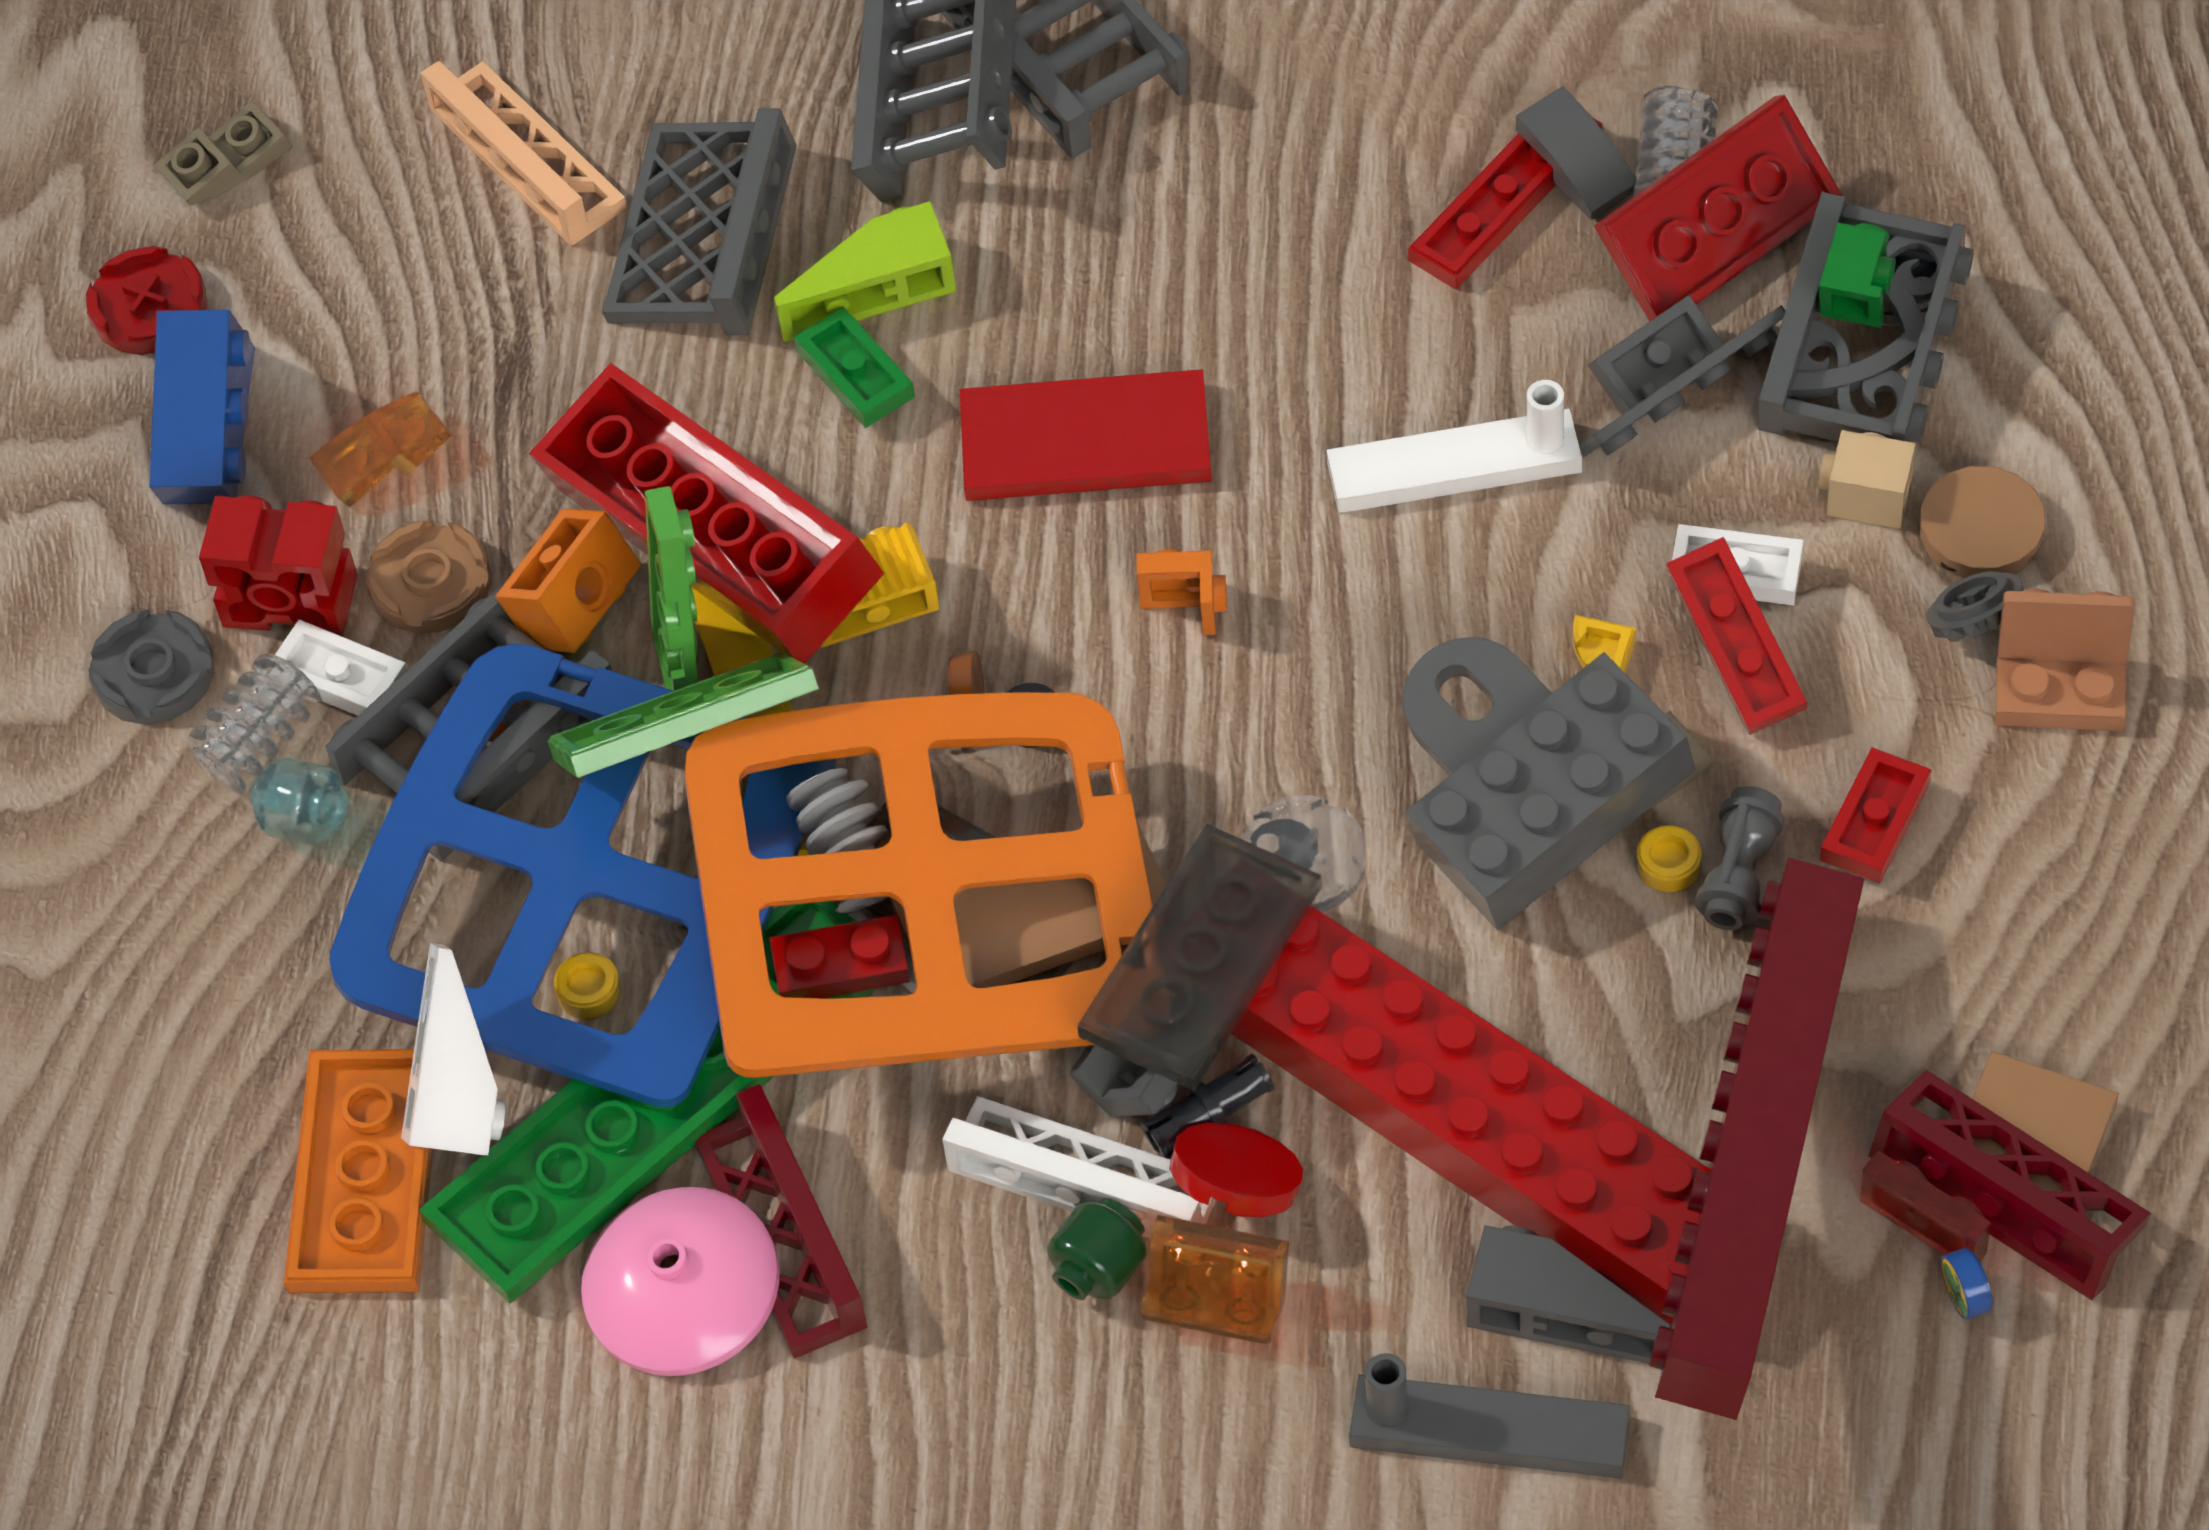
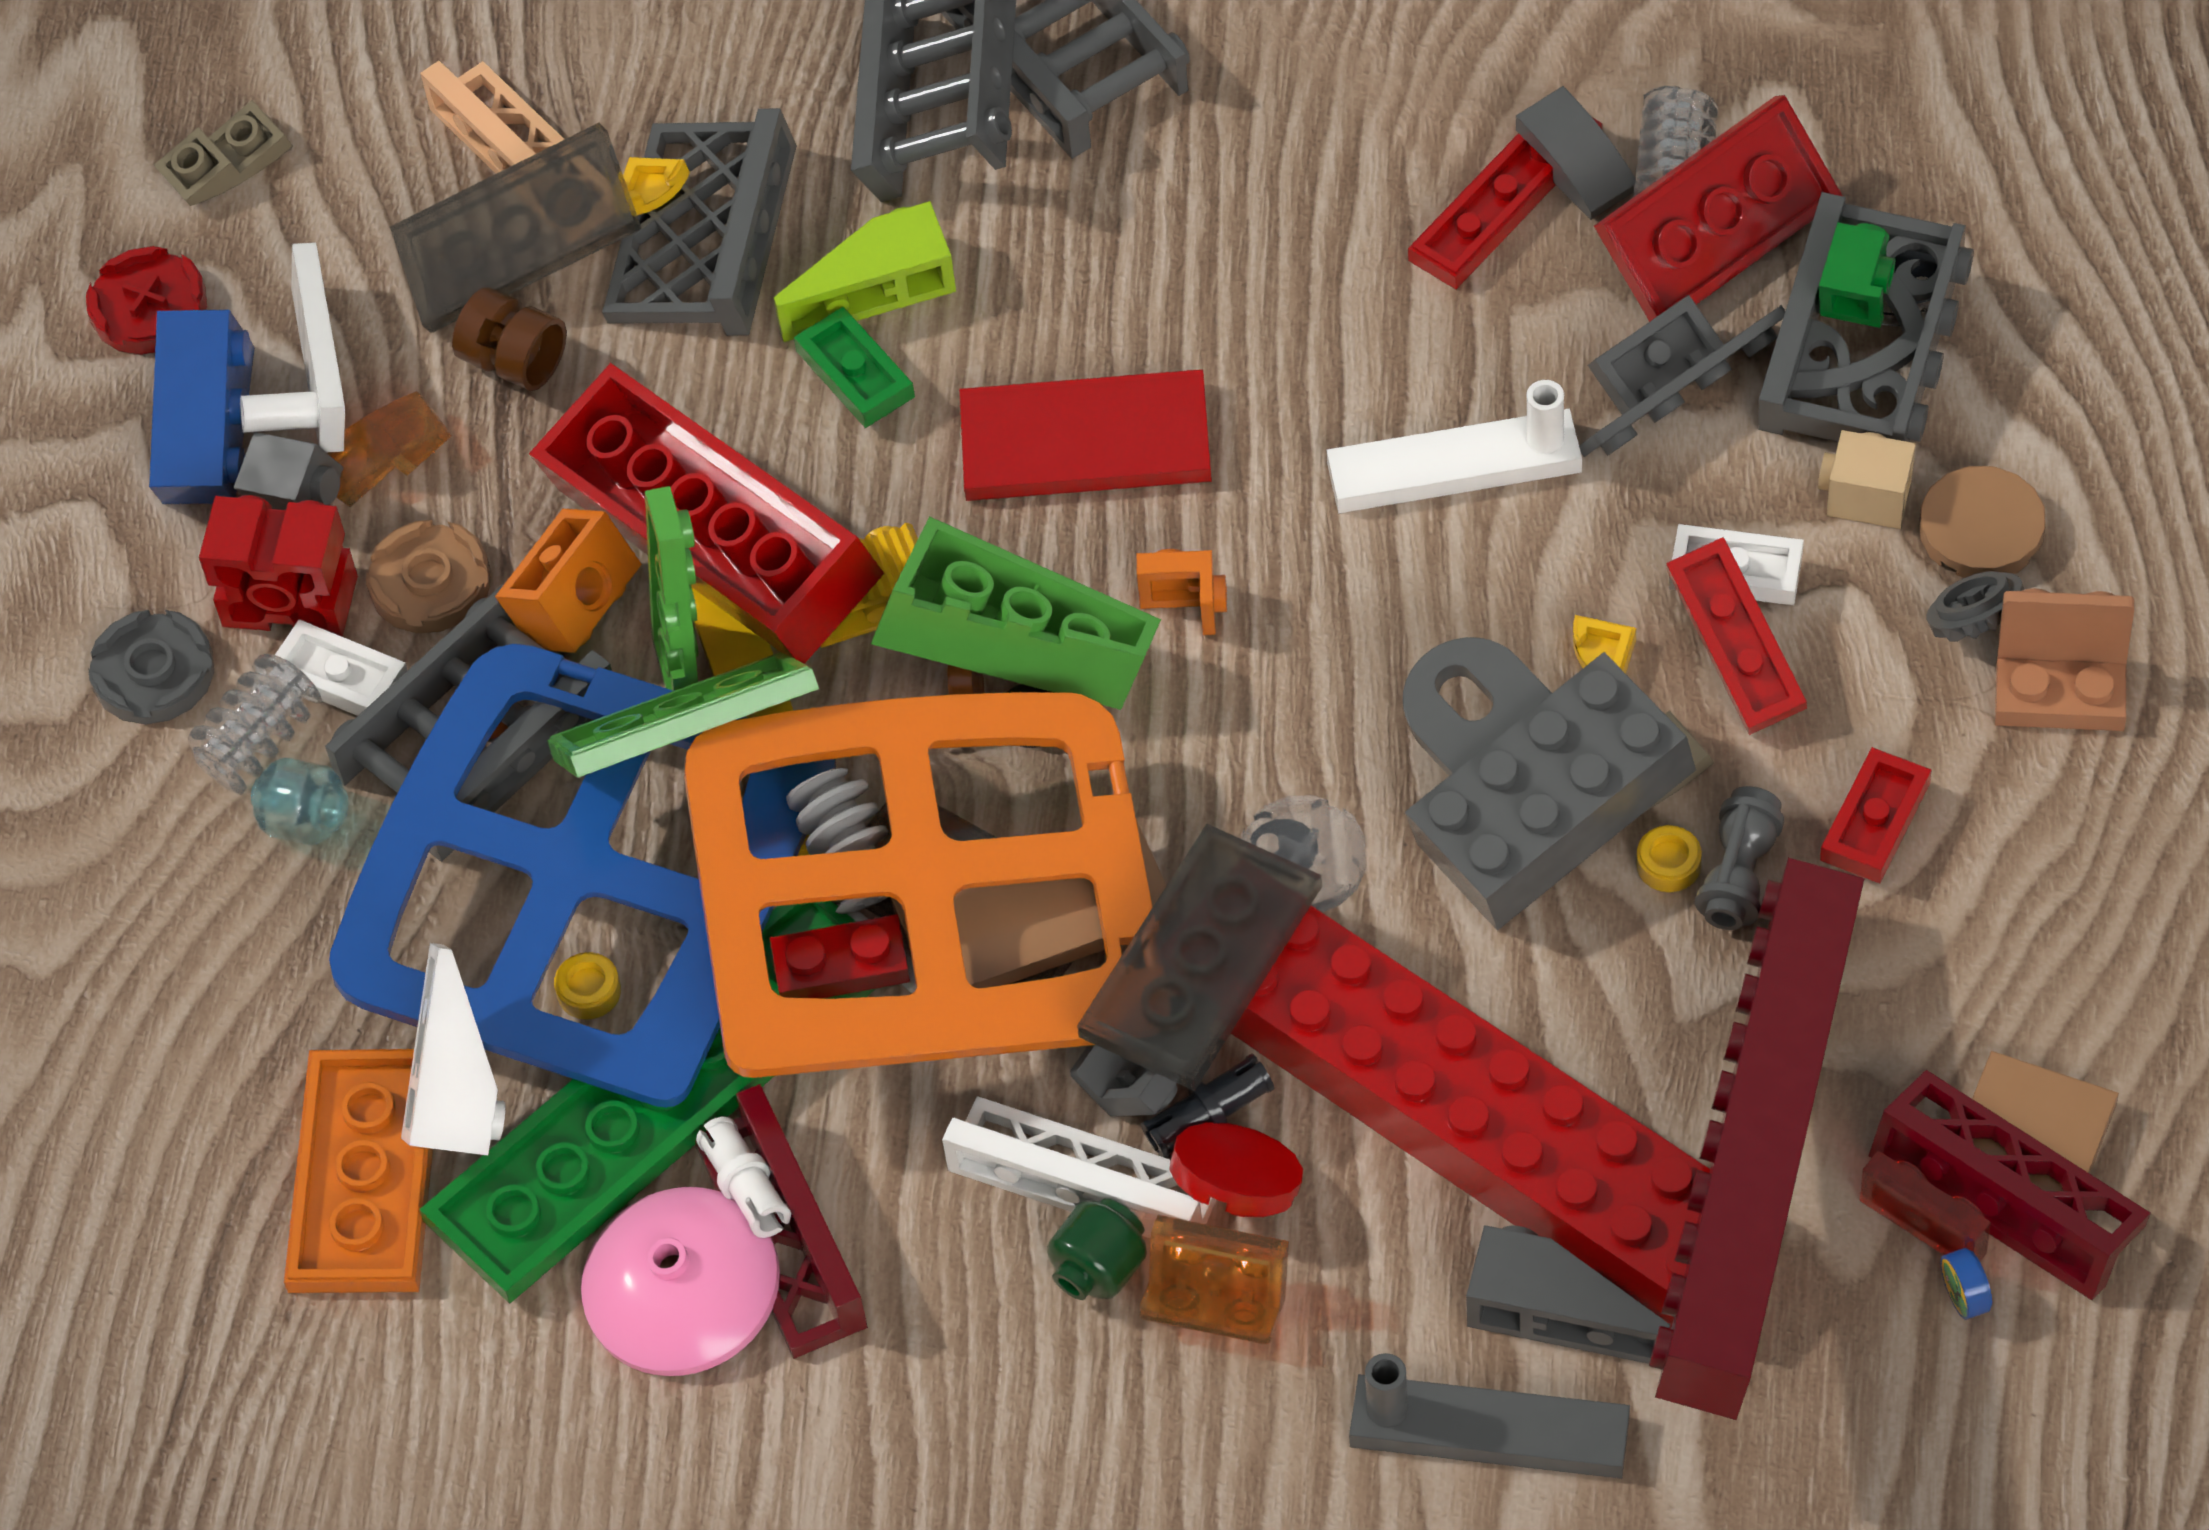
(288, 471): none -> dark grey brick
(324, 403): none -> white piece
(505, 337): none -> reddish brown wheel
(516, 226): none -> clear smoke tile
(654, 181): none -> yellow tile
(743, 1177): none -> white pin
(1012, 619): none -> bright green wedge

